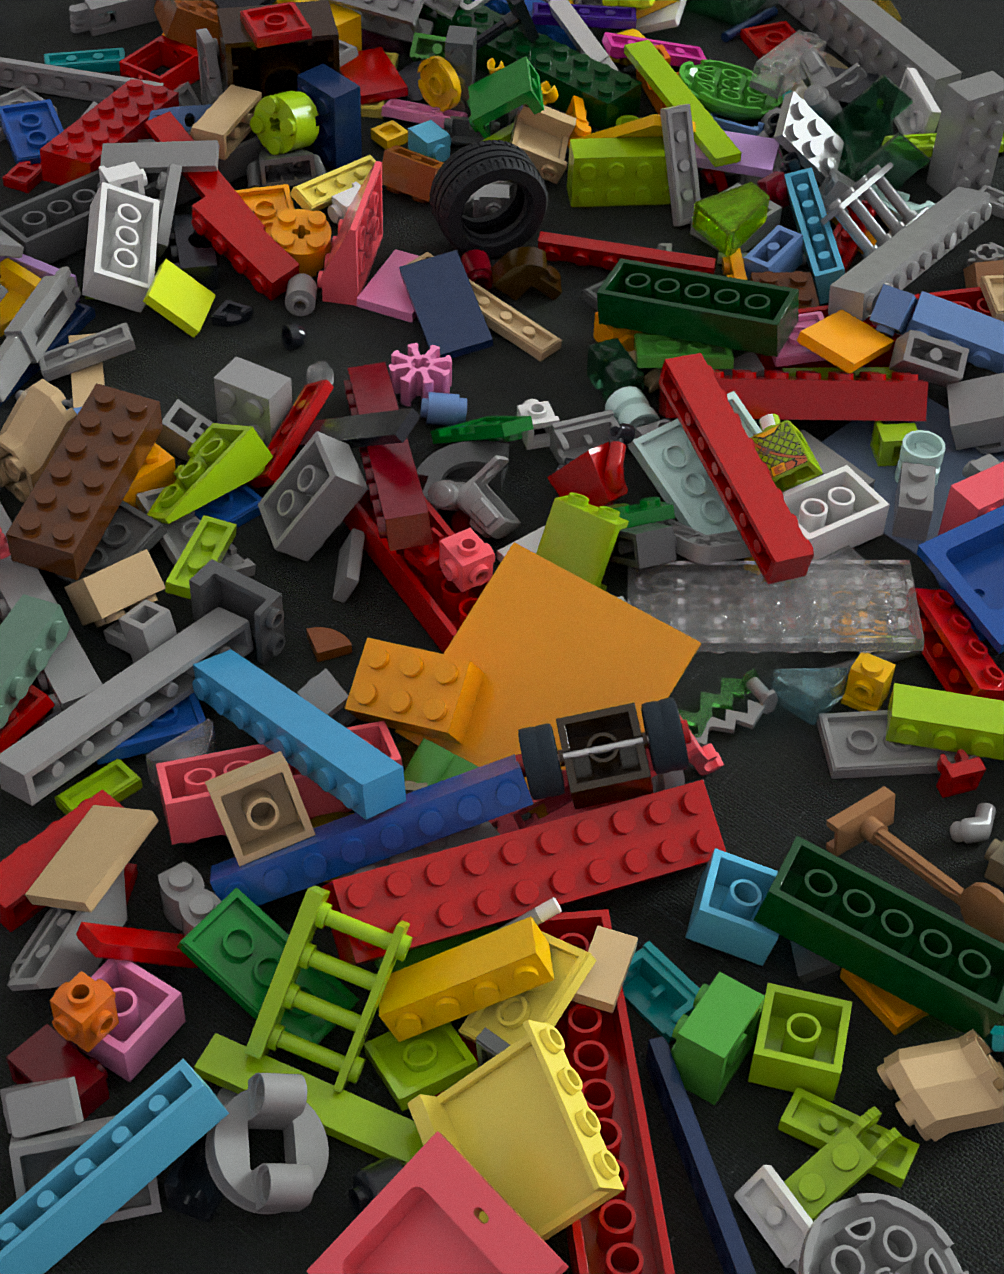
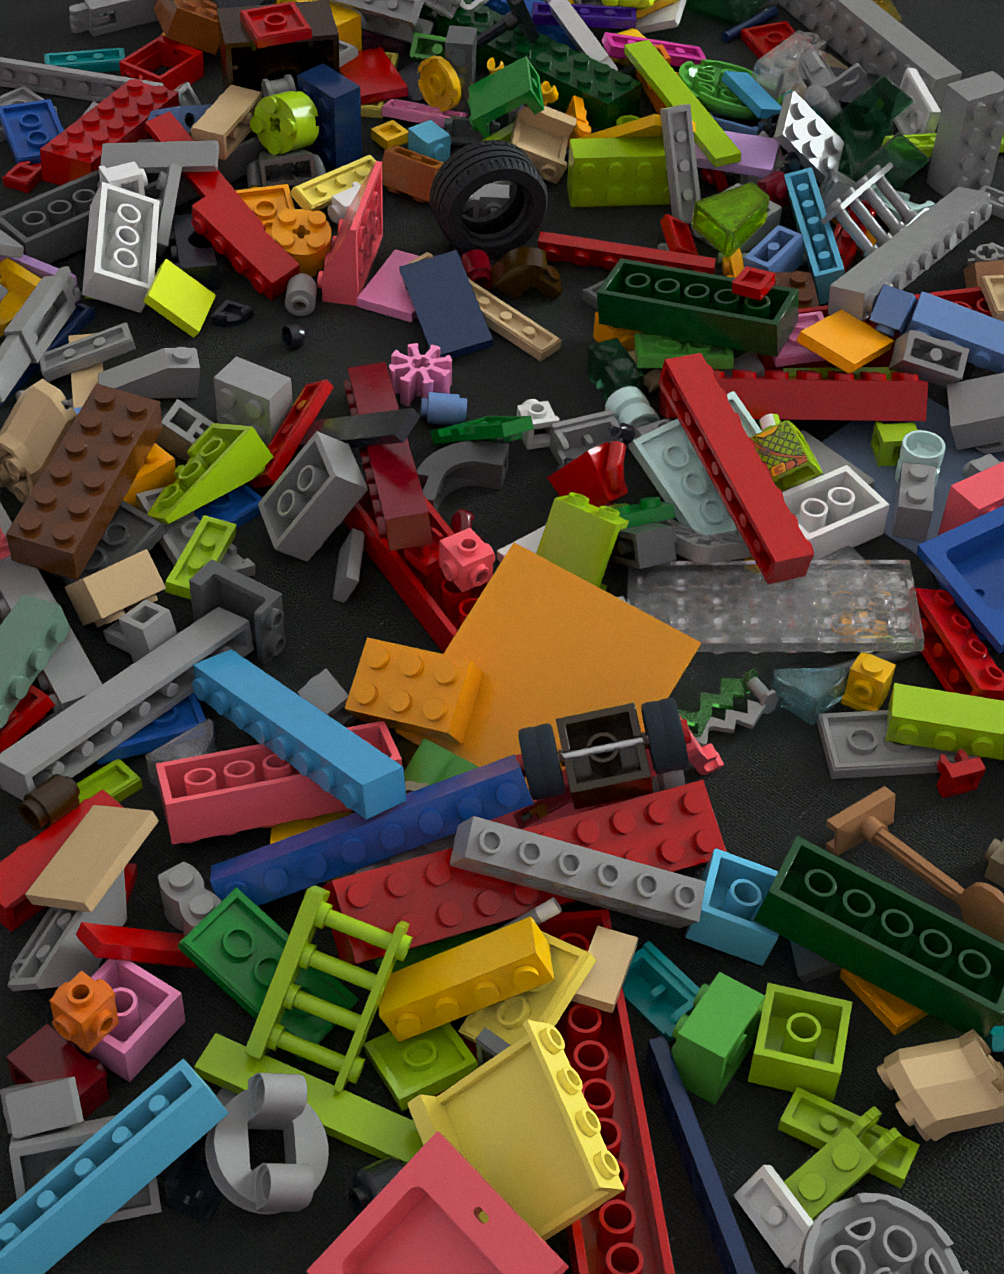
(49, 801): none -> dark brown brick
(157, 374): none -> light grey slope
(208, 67): light grey wing -> none
(260, 808): tan brick -> none
(277, 86): none -> light grey bush
(319, 372): clear plate -> none
(328, 643): dark orange tile -> none
(477, 500): light grey piece -> none
(577, 872): none -> light grey brick
(678, 235): none -> red tile
(751, 94): none -> dark azure tile
(753, 283): none -> red tile
(974, 828): light grey arm -> none

